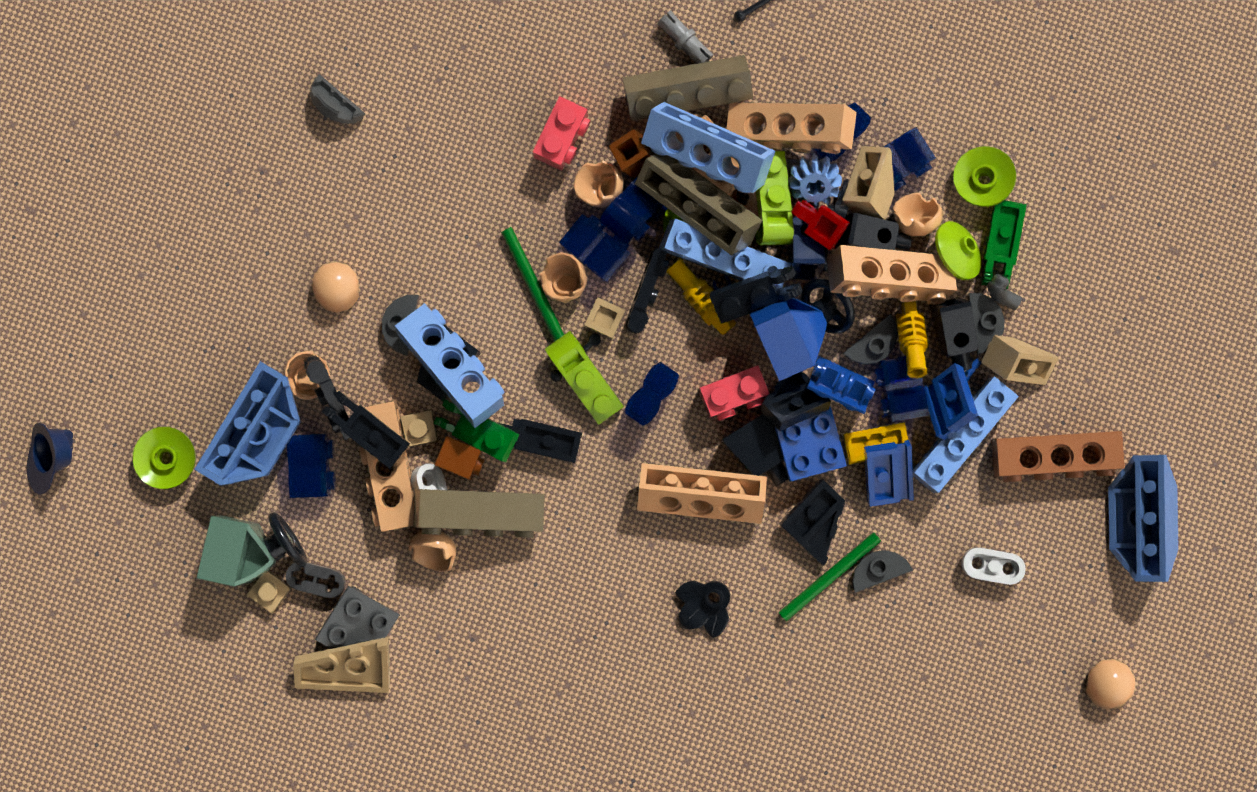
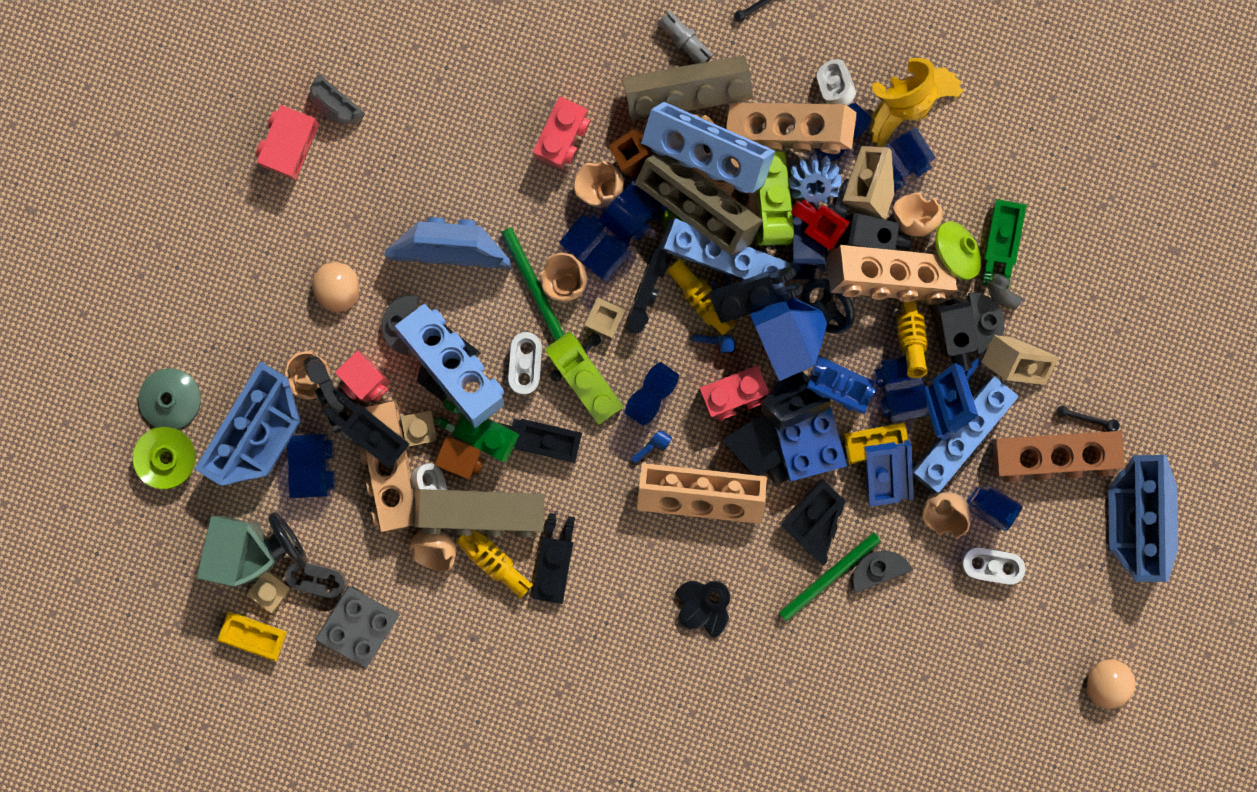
(48, 454): dark blue piece -> none
(185, 398): none -> sand green dish
(252, 636): none -> yellow plate
(286, 142): none -> coral brick
(346, 668): tan wing -> none
(362, 378): none -> coral brick
(448, 244): none -> medium blue wedge
(493, 562): none -> yellow hinge
(525, 363): none -> white plate
(554, 563): none -> black hinge
(659, 440): none -> blue hand
(725, 342): none -> blue hand
(836, 83): none -> white plate
(875, 344): dark grey plate -> none
(910, 97): none -> yellow helmet
(947, 513): none -> light nougat hair
(984, 162): lime dish -> none
(993, 507): none -> clear blue brick
(1111, 425): none -> black hinge

